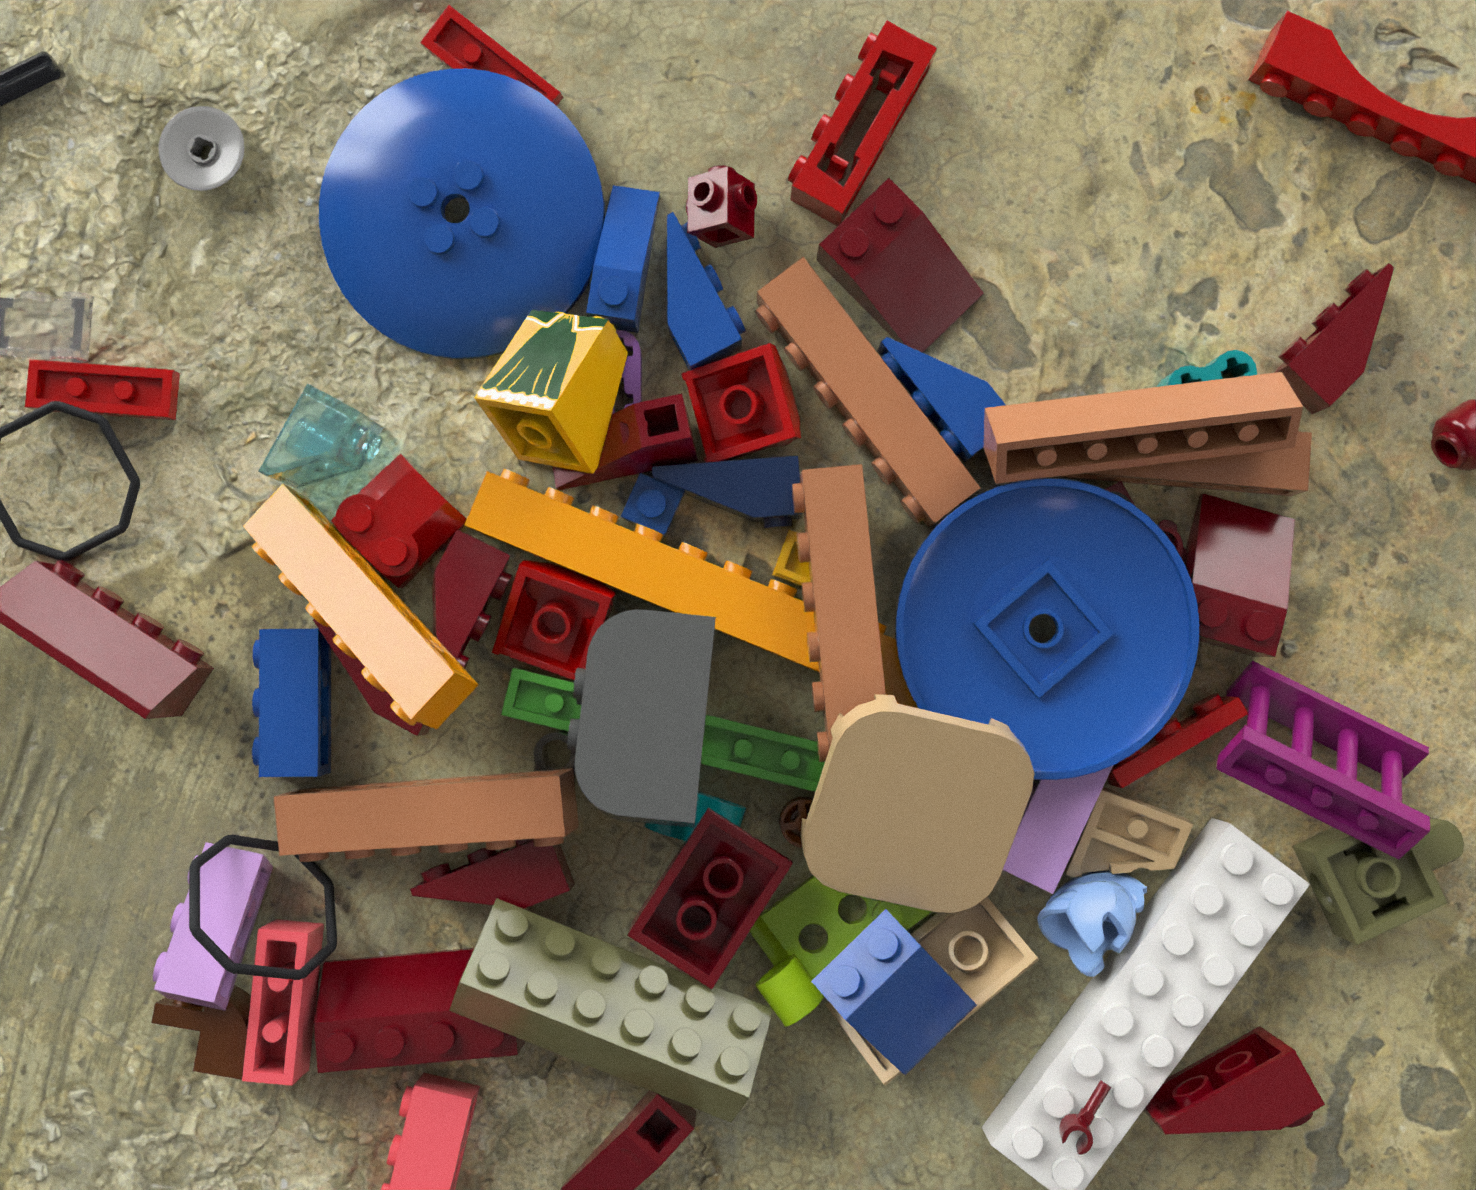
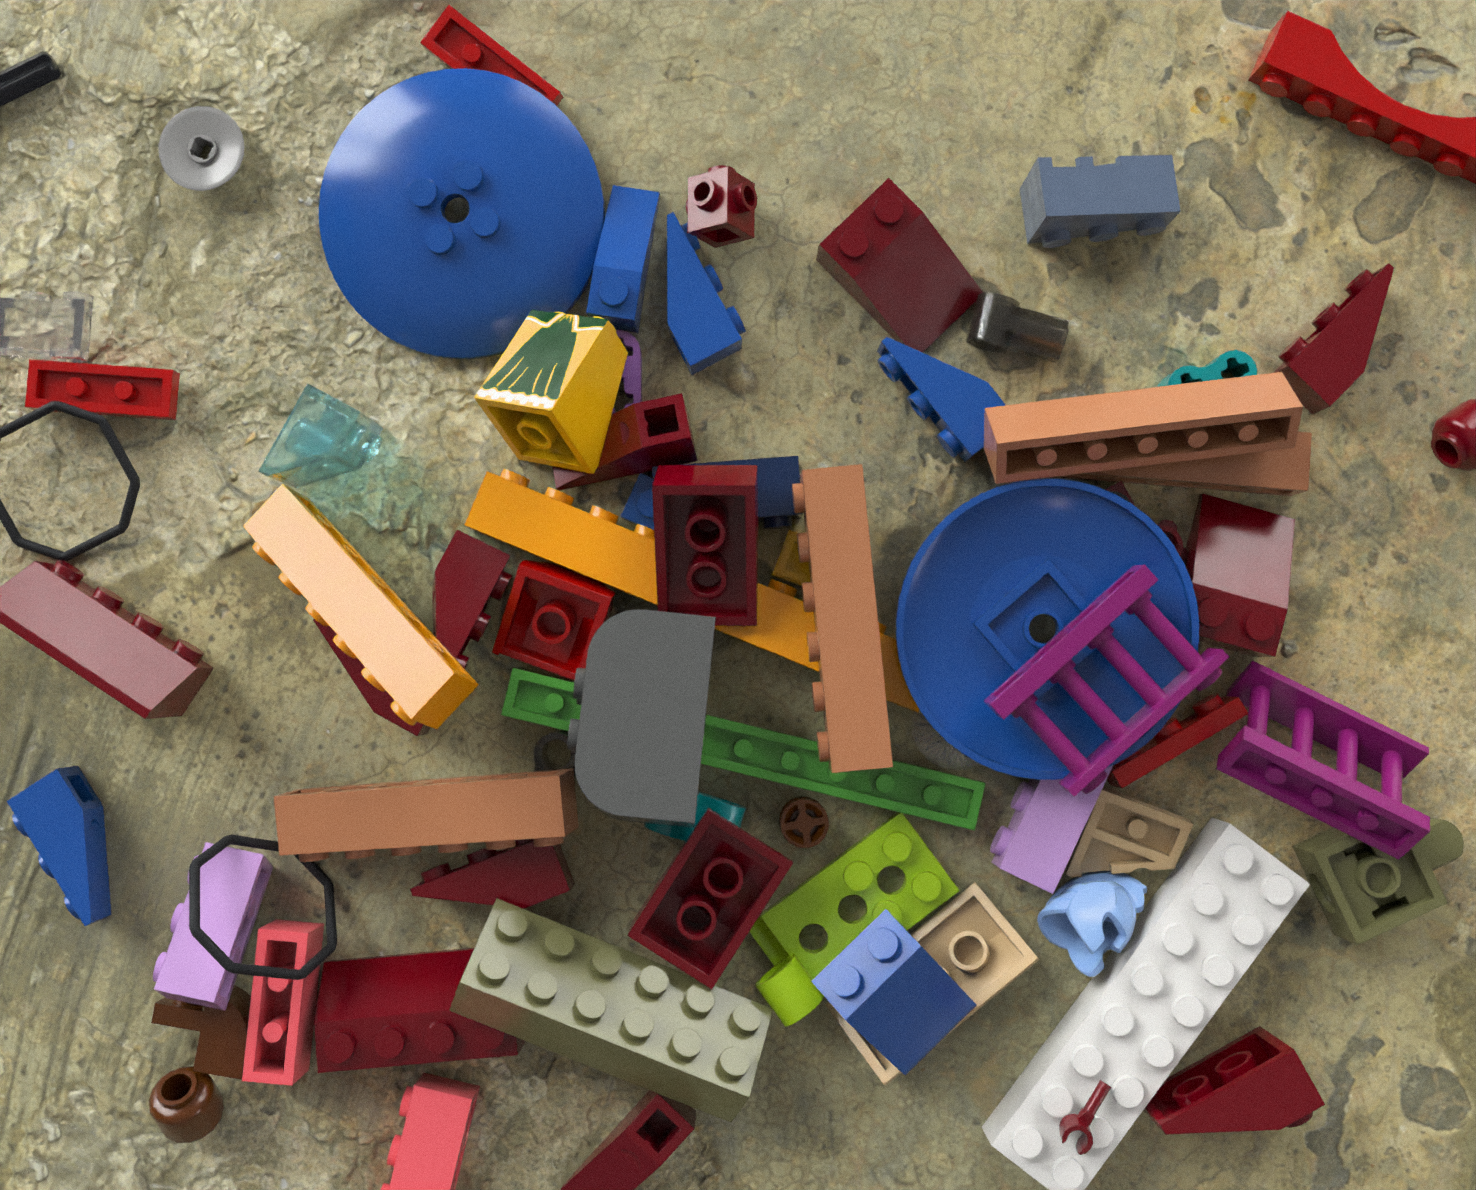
(69, 833): none -> blue slope
(186, 1105): none -> reddish brown head
(292, 703): blue brick -> none
(398, 521): red slope -> none
(707, 541): none -> dark red slope
(743, 404): red slope -> none
(865, 393): nougat brick -> none
(898, 56): red brick -> none
(916, 806): tan tile -> none
(1003, 325): none -> clear smoke piece
(1094, 630): none -> magenta fence
(1098, 199): none -> sand blue wedge

